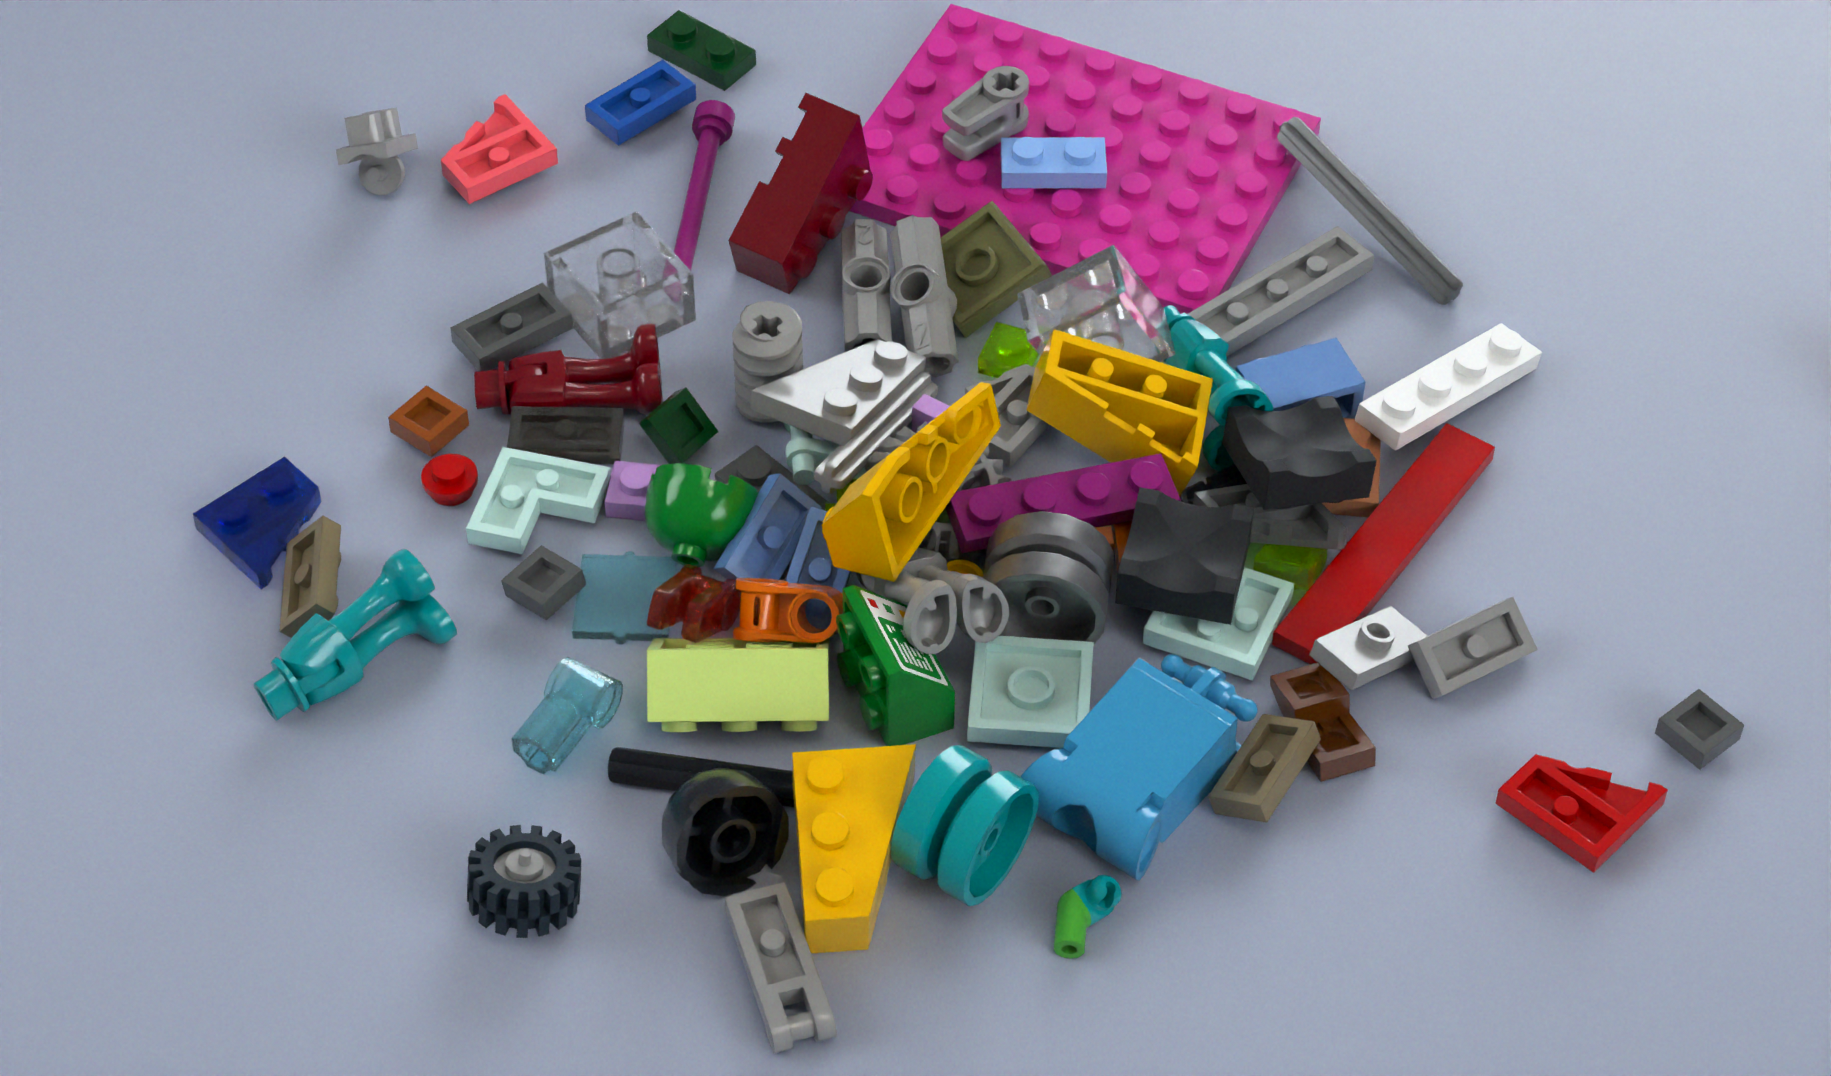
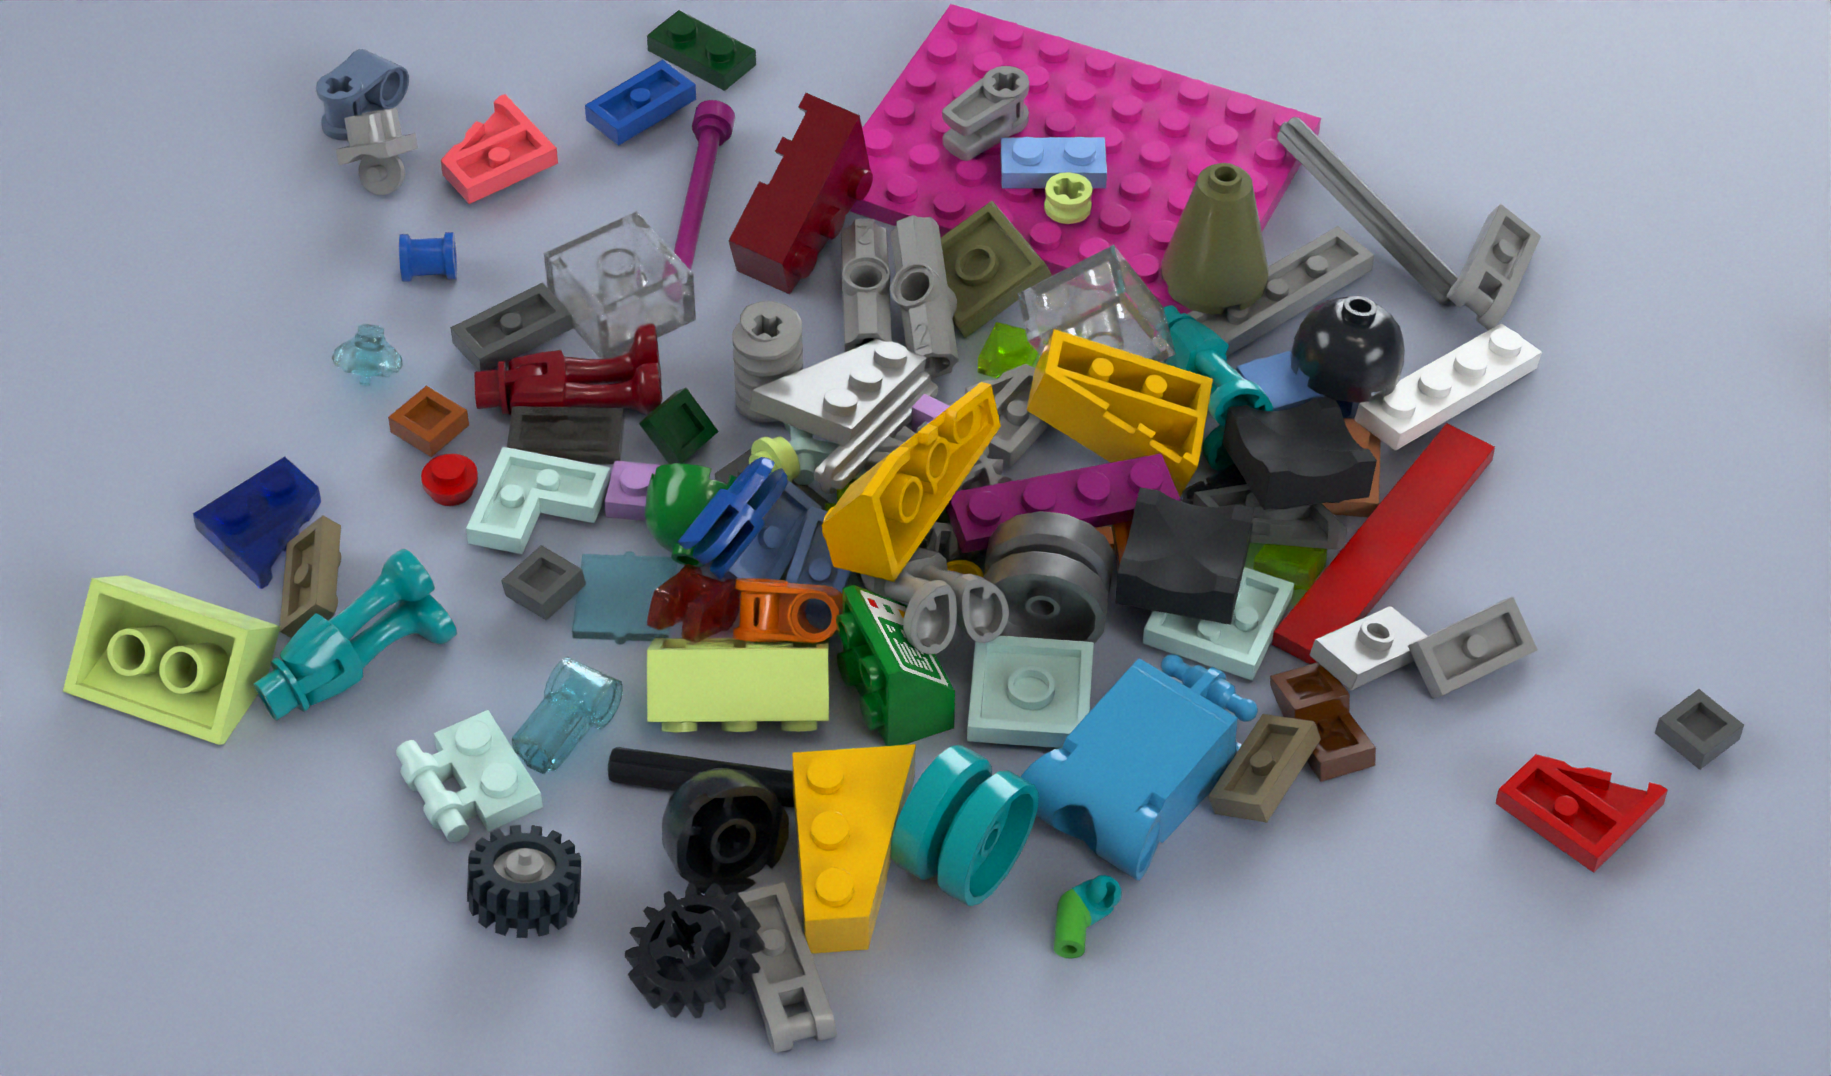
(168, 657): none -> yellowish green slope
(359, 86): none -> sand blue piece
(368, 355): none -> clear light blue piece
(427, 256): none -> blue bush
(484, 767): none -> light aqua plate
(724, 946): none -> black gear
(742, 516): none -> blue arm
(780, 452): none -> yellowish green plate
(1068, 198): none -> yellowish green bush
(1217, 244): none -> olive cone
(1349, 349): none -> black cylinder
(1495, 266): none -> light grey plate

